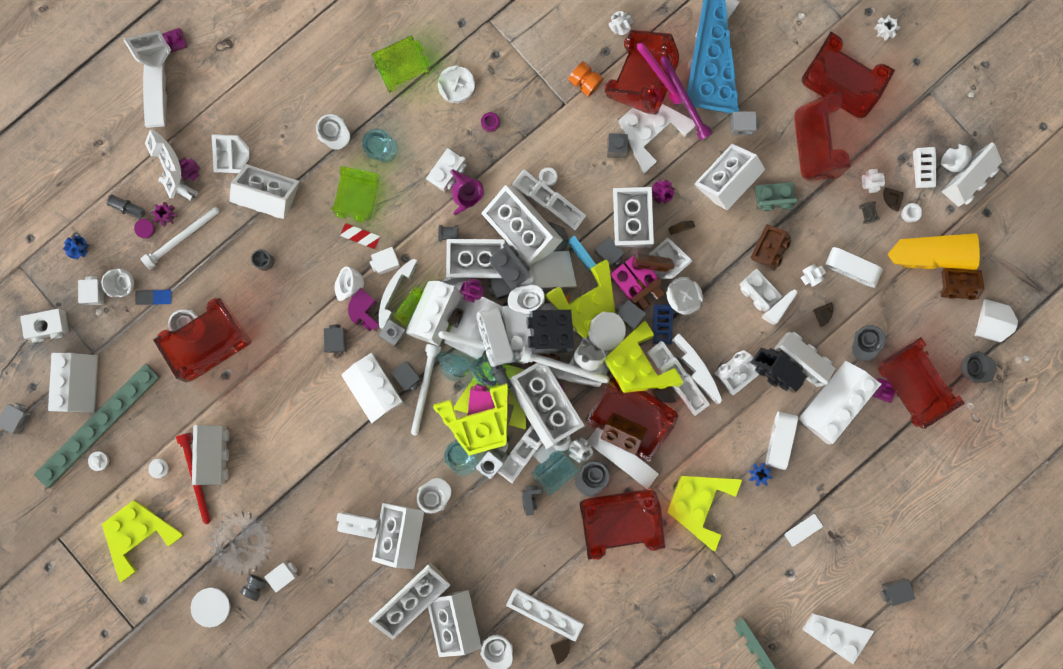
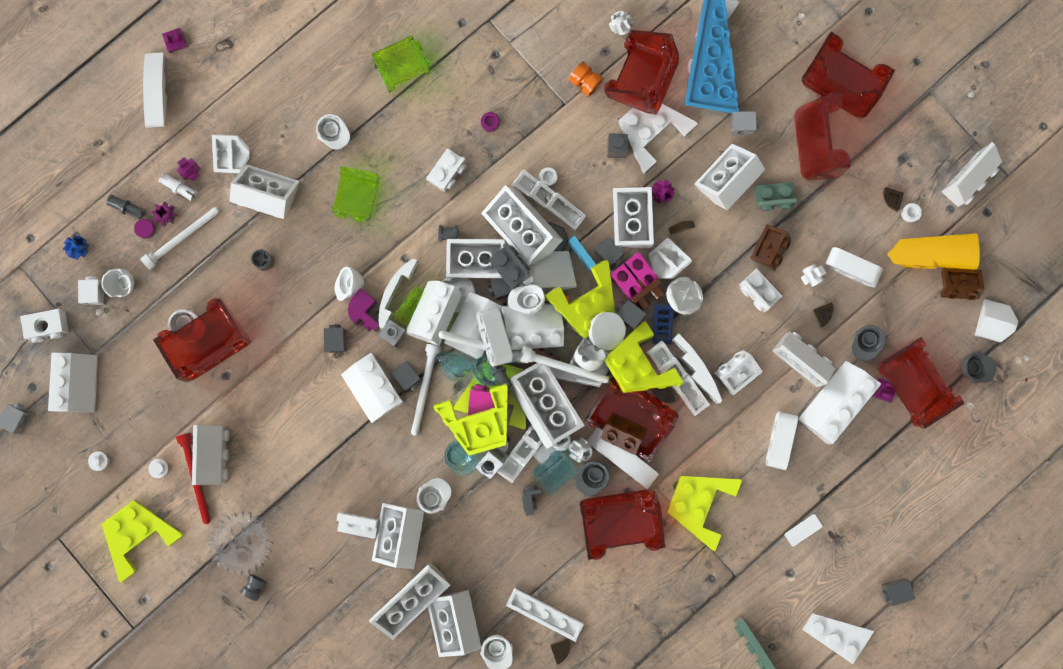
(97, 425): sand green plate -> none
(149, 48): white slope -> none
(151, 297): sticker -> none
(160, 148): white slope -> none
(210, 607): white tile -> none
(282, 576): white brick -> none
(359, 236): sticker -> none
(379, 145): clear light blue hat -> none
(384, 261): white brick -> none
(456, 84): white tile -> none
(456, 317): dark brown tile -> none
(465, 191): magenta piece -> none
(471, 290): magenta gear -> none
(550, 331): black brick -> none
(653, 262): reddish brown slope -> none
(673, 94): dark pink piece -> none
(702, 129): magenta piece -> none
(754, 477): blue gear -> none
(775, 313): white slope -> none
(778, 369): black brick -> none
(869, 212): clear smoke bush -> none
(873, 180): white gear -> none
(887, 27): white gear -> none
(931, 159): white slope -> none
(957, 159): white hair -> none

